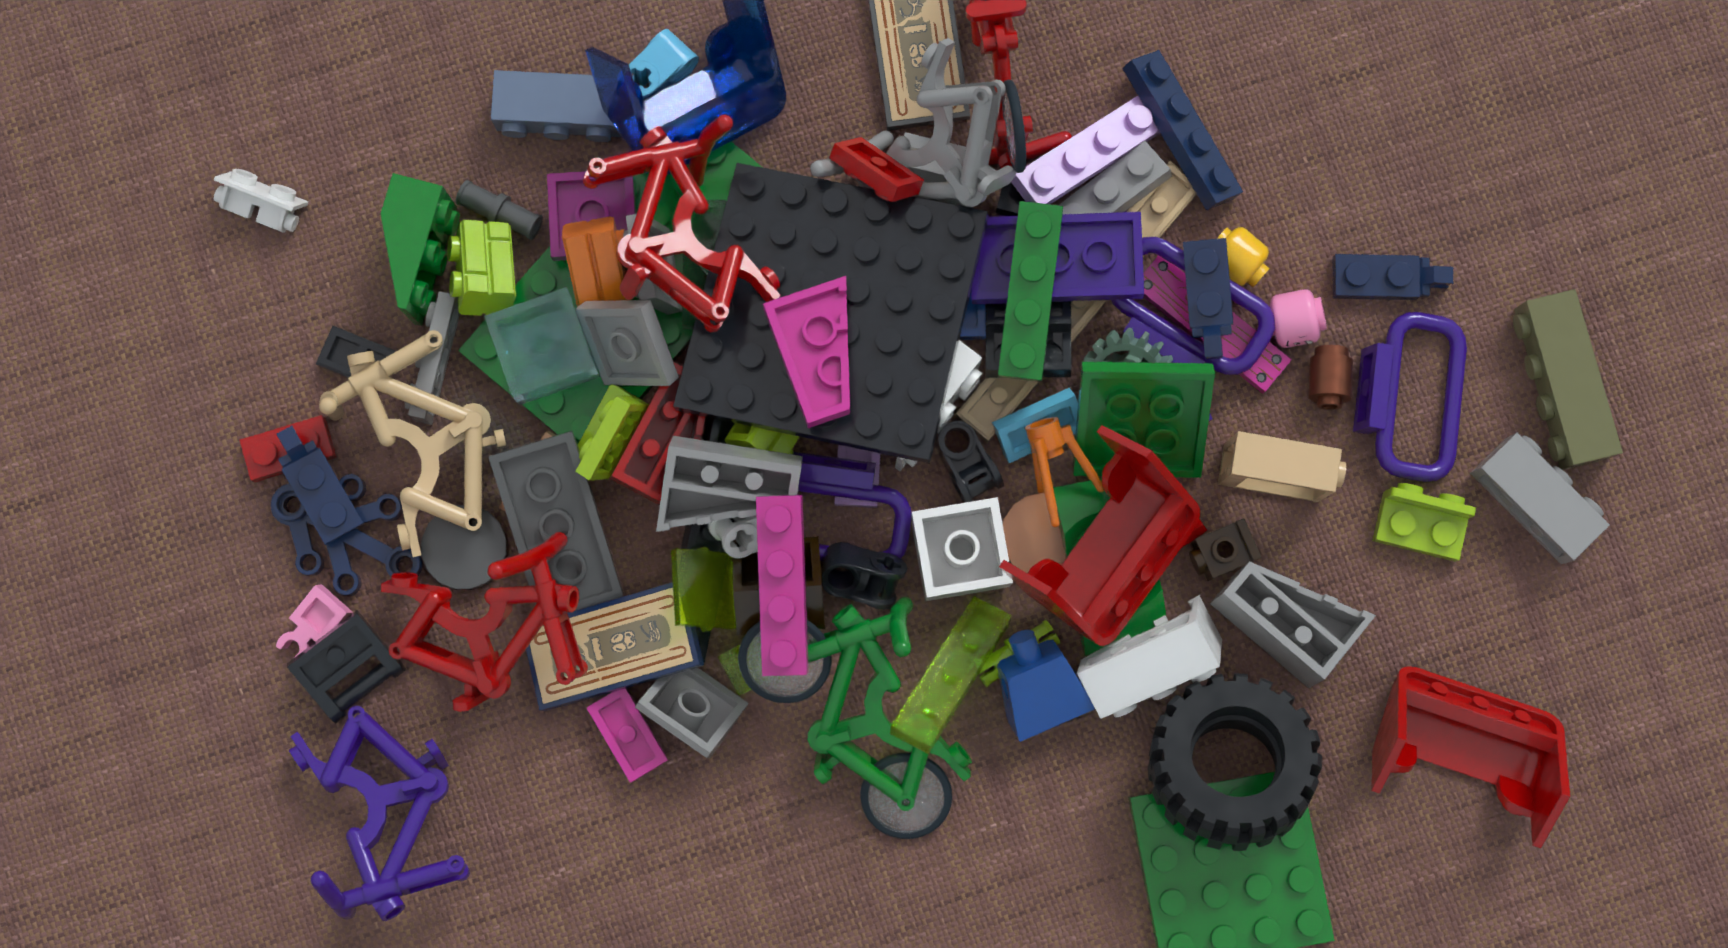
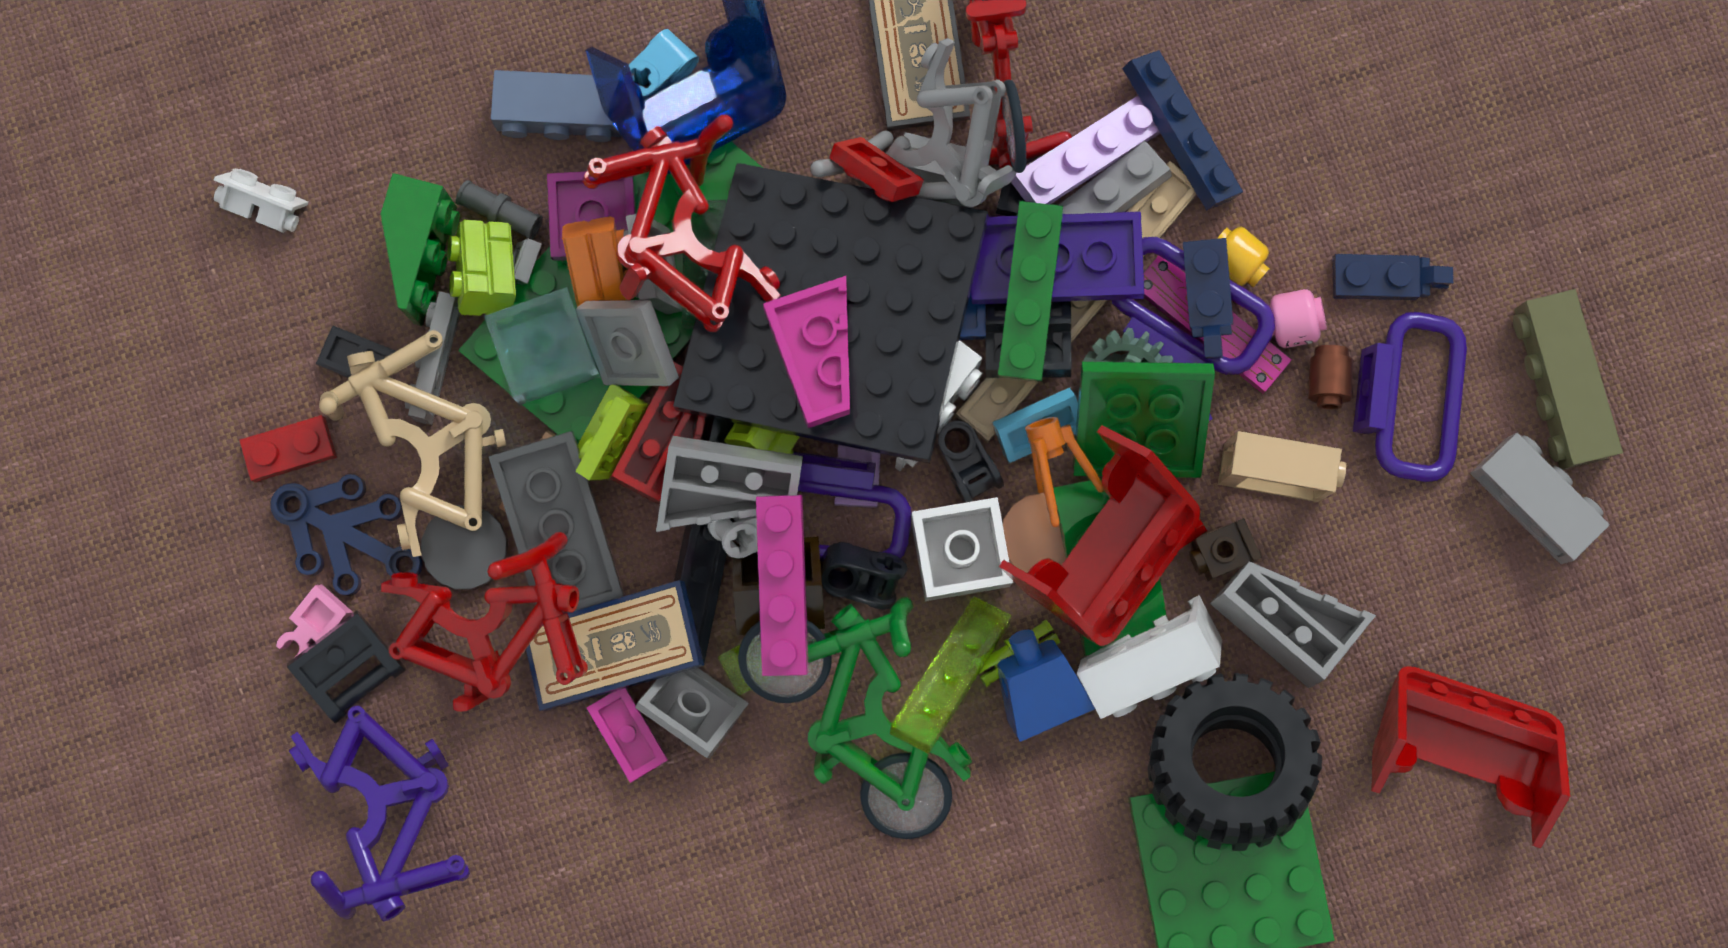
(317, 487): dark blue hinge -> none
(524, 260): none -> light grey tile
(703, 589): clear neon green piece -> none
(1423, 522): lime bracket -> none

